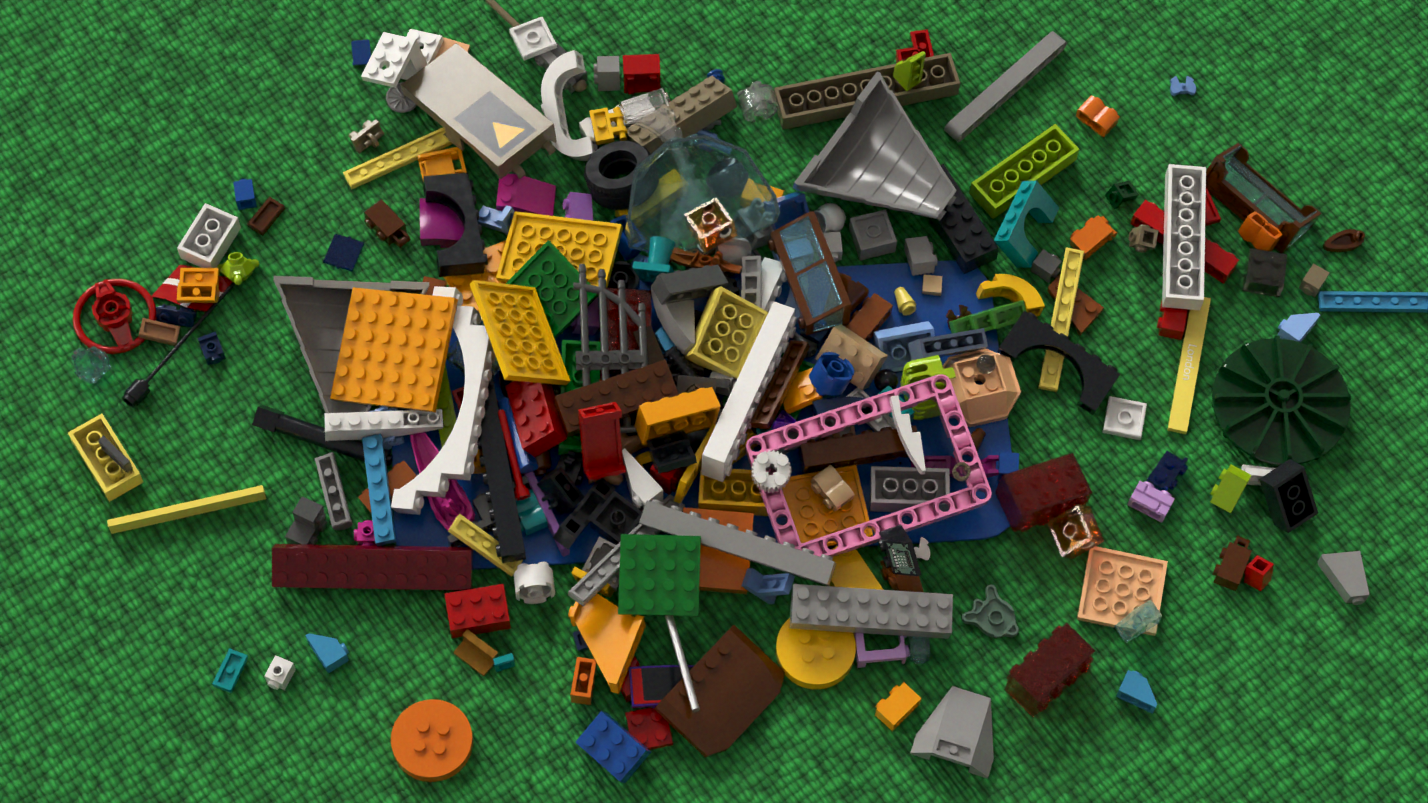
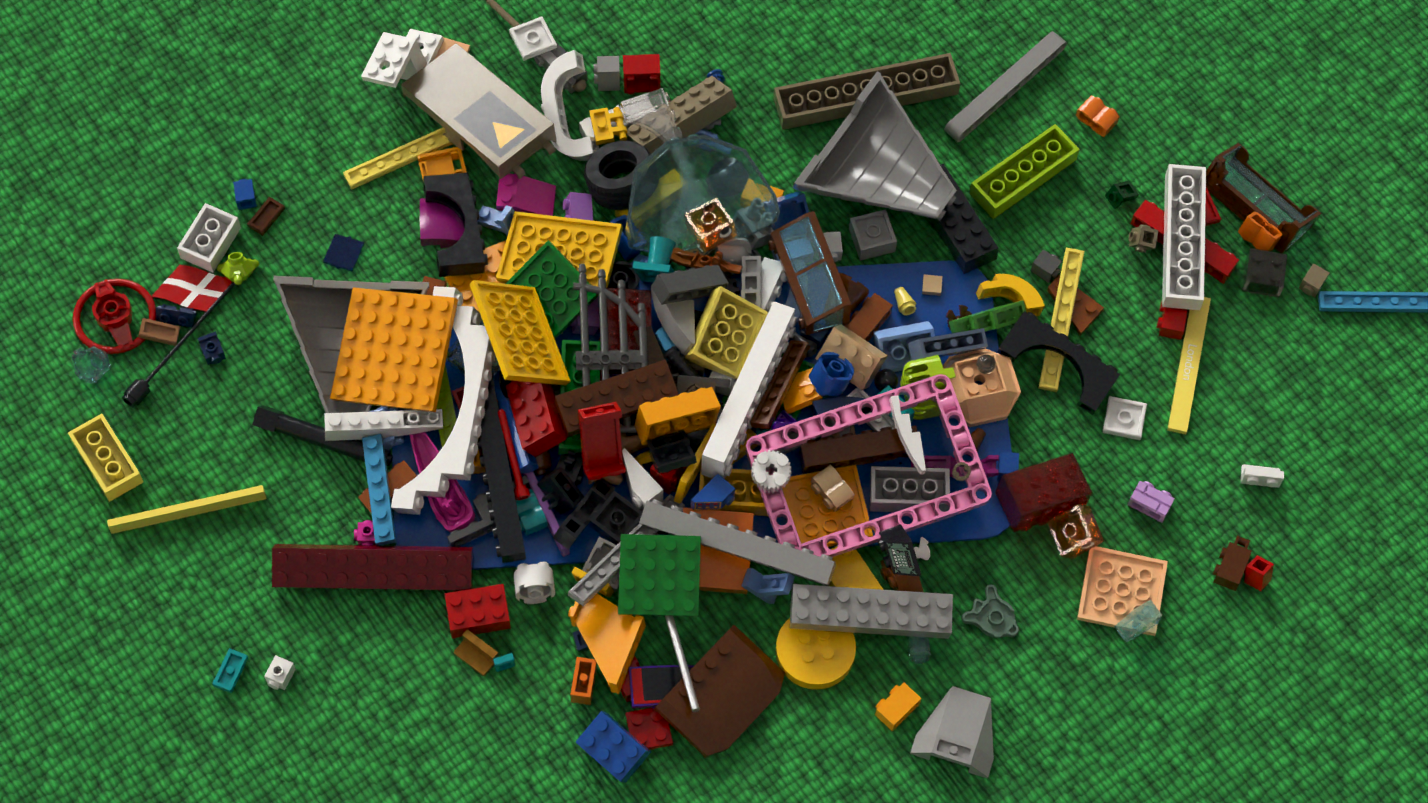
(115, 454): dark grey tile -> none
(198, 285): light orange brick -> none
(307, 524): dark grey brick -> none
(328, 651): dark azure slope -> none
(333, 492): light grey brick -> none
(361, 52): blue bracket -> none
(367, 136): dark tan hips -> none
(386, 224): reddish brown brick -> none
(397, 101): light grey wheel -> none
(432, 740): orange brick -> none
(480, 542): light yellow plate -> none
(714, 495): none -> blue slope
(757, 101): clear brick -> none
(830, 217): white piece -> none
(864, 657): lavender panel -> none
(910, 71): lime slope -> none
(920, 42): red brick -> none
(920, 255): light grey brick -> none
(1011, 234): teal arch -> none
(1049, 669): clear red brick -> none
(1092, 236): orange hinge -> none
(1137, 691): dark azure slope -> none
(1167, 471): clear blue bracket -> none
(1183, 88): medium blue piece -> none
(1230, 488): lime brick -> none
(1281, 401): dark green piece -> none
(1289, 496): black brick -> none
(1297, 326): light blue slope -> none
(1344, 241): reddish brown arm -> none
(1346, 575): light grey slope -> none

